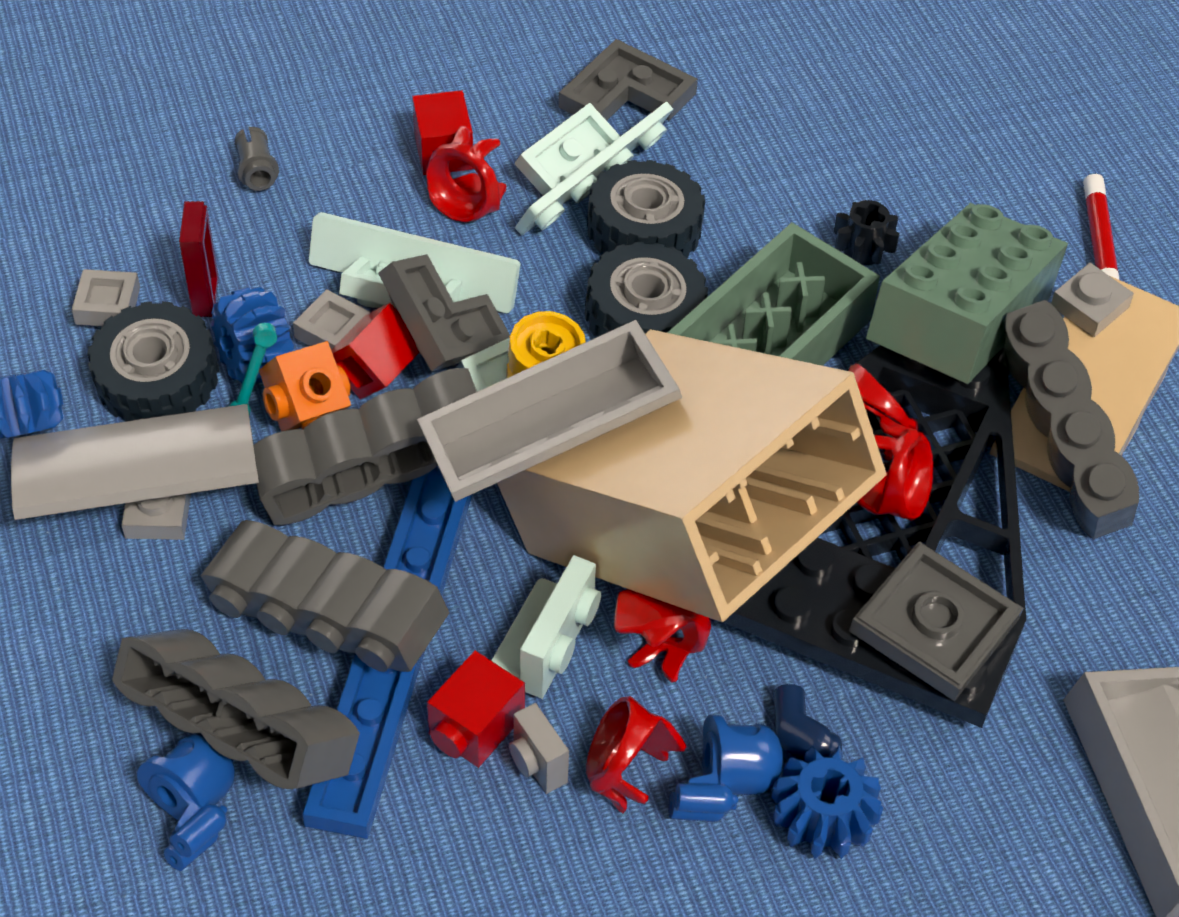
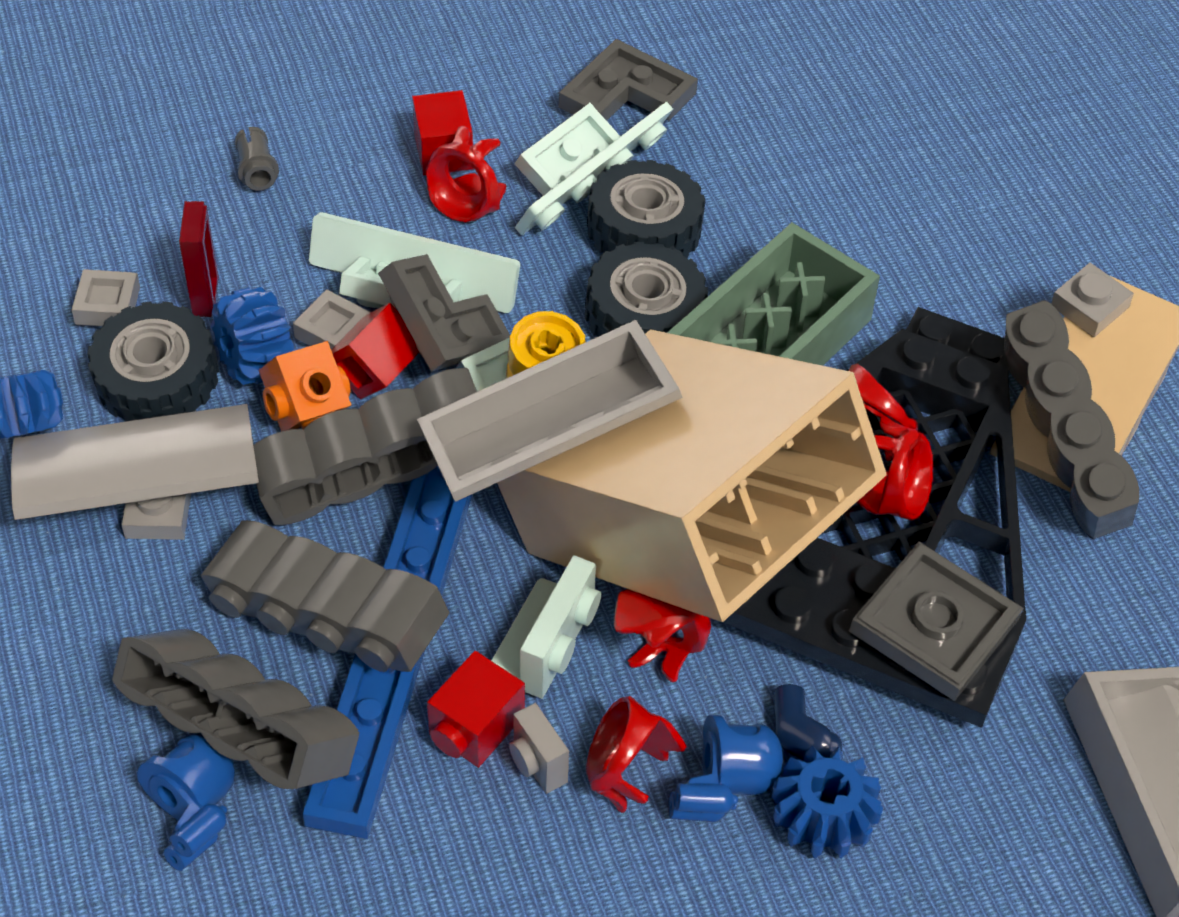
(264, 337): teal hinge -> none
(866, 232): black gear -> none
(957, 288): sand green brick -> none
(1100, 225): red bar -> none

